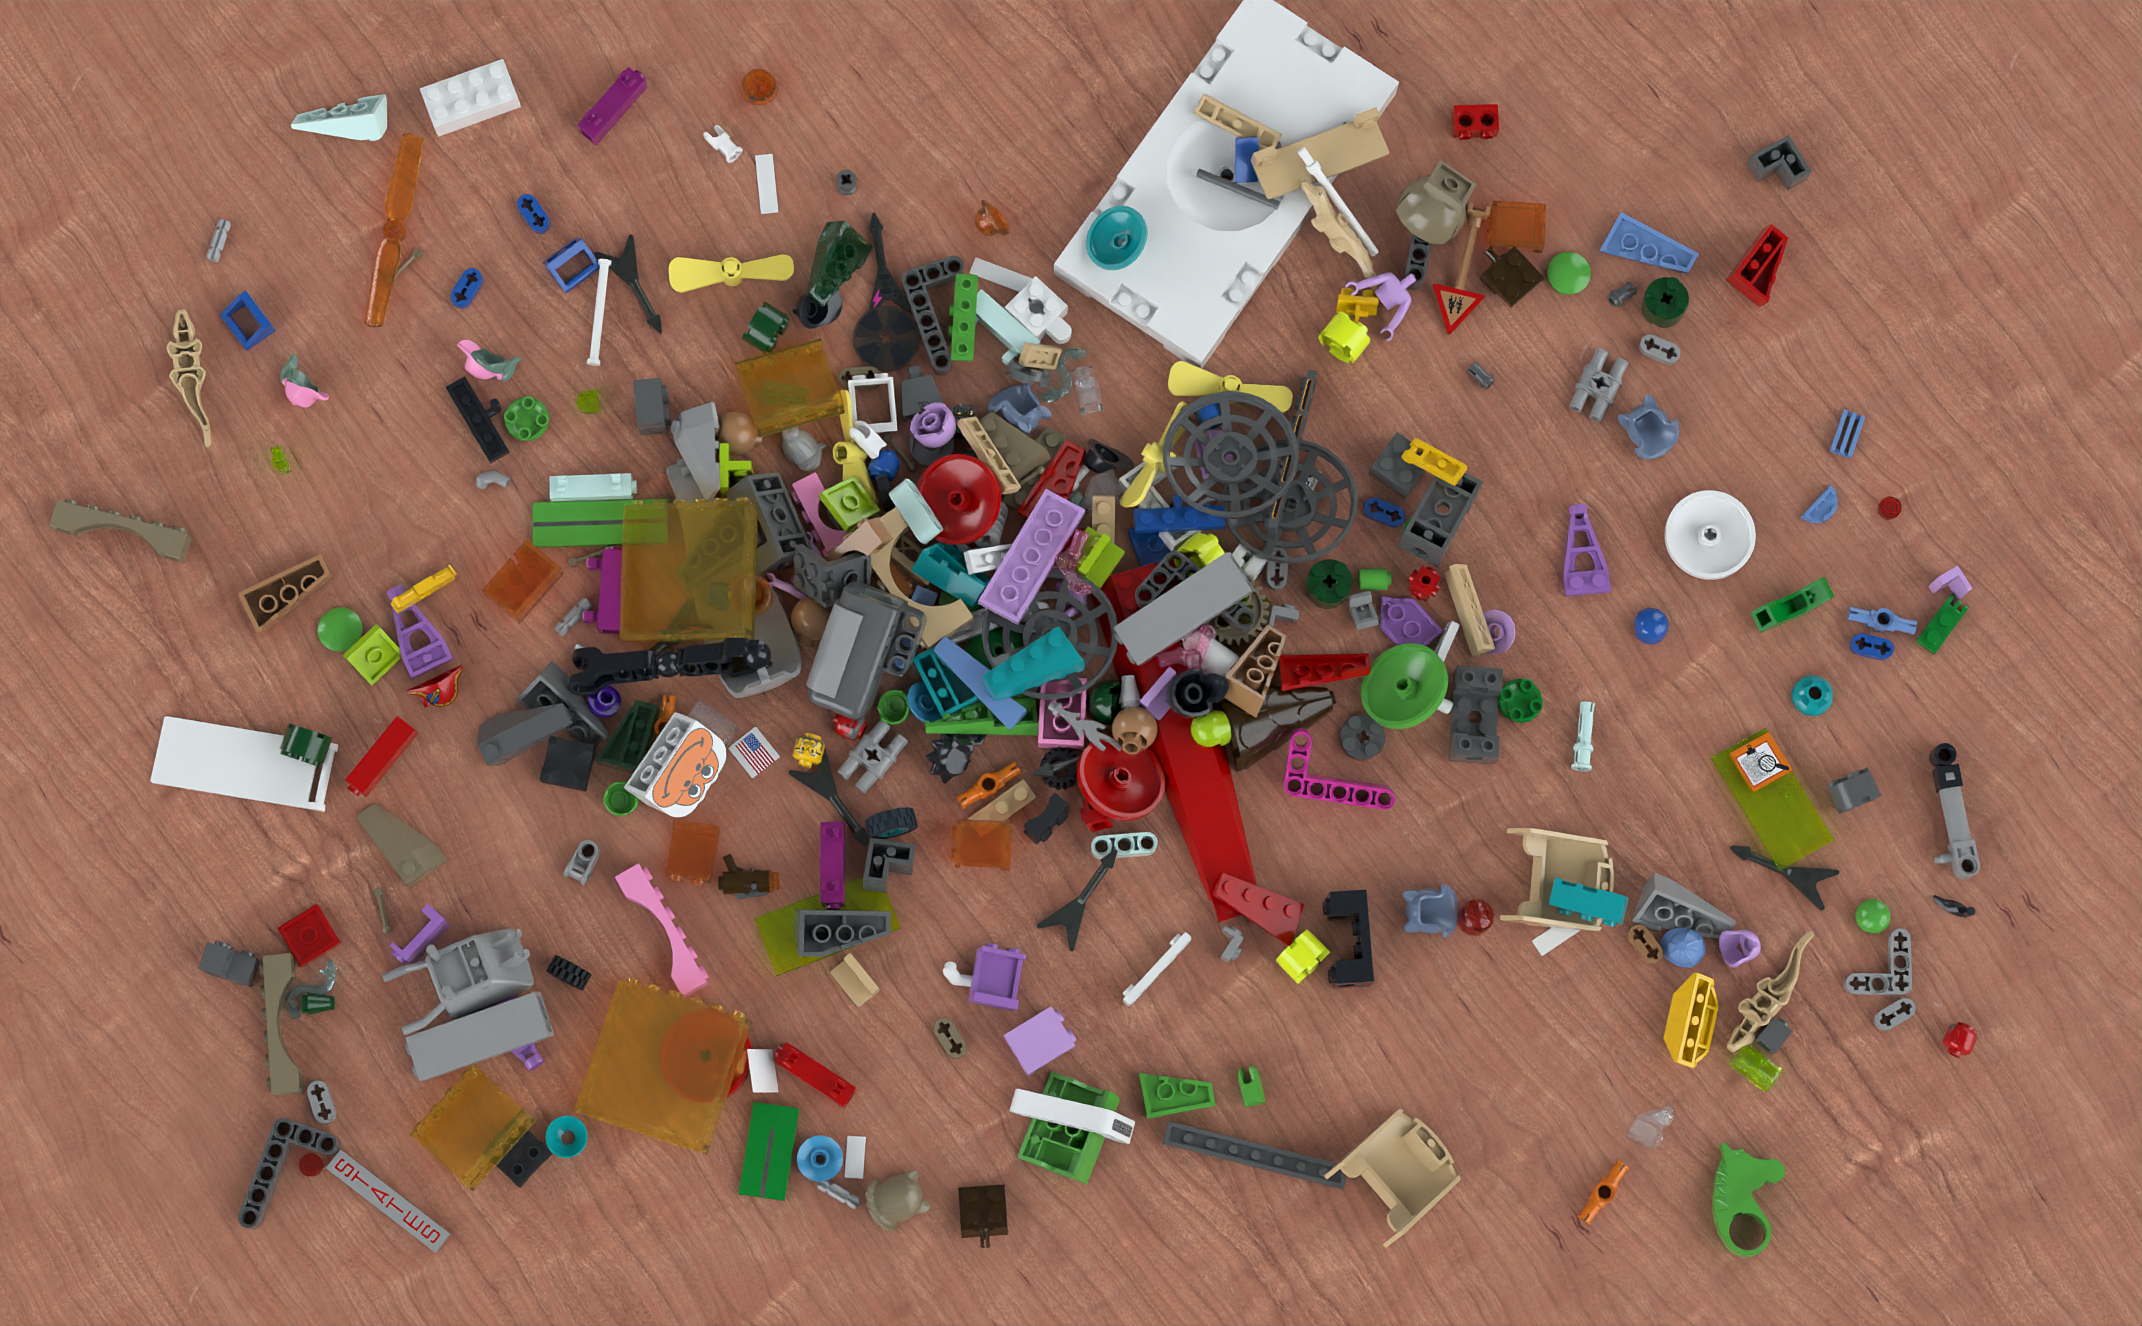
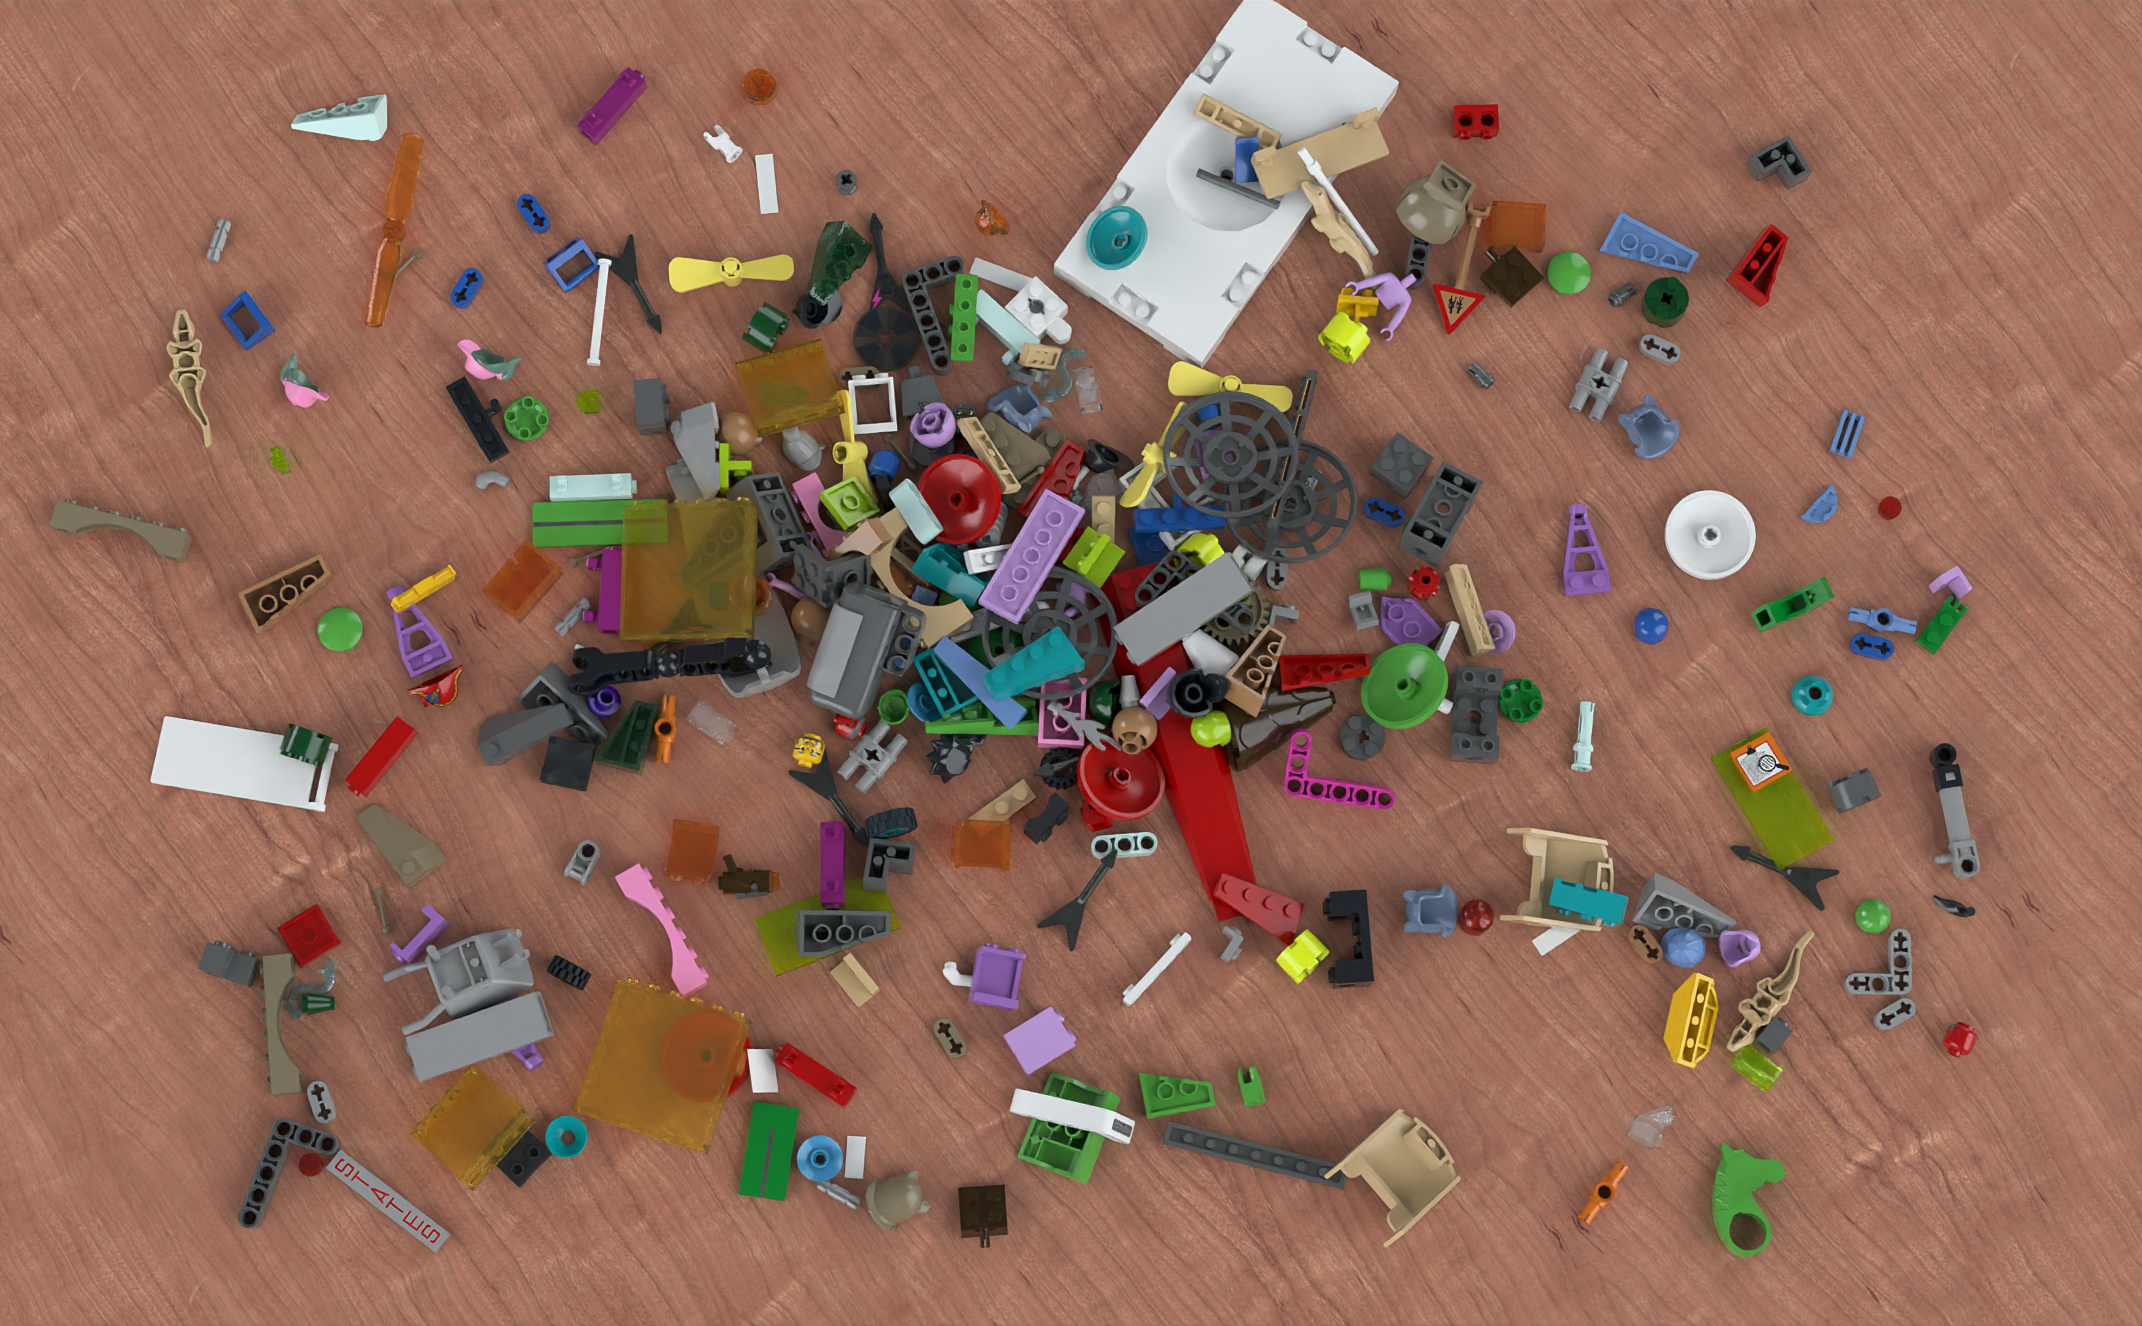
(373, 654): lime bracket -> none
(470, 97): white brick -> none
(619, 800): bright green hair -> none
(678, 767): brick -> none
(754, 752): sticker -> none
(867, 439): white piece -> none
(978, 792): orange pin -> none
(1068, 561): clear pink pin -> none
(1193, 657): clear pink pin -> none
(1339, 577): dark green brick -> none
(1435, 461): yellow plate -> none

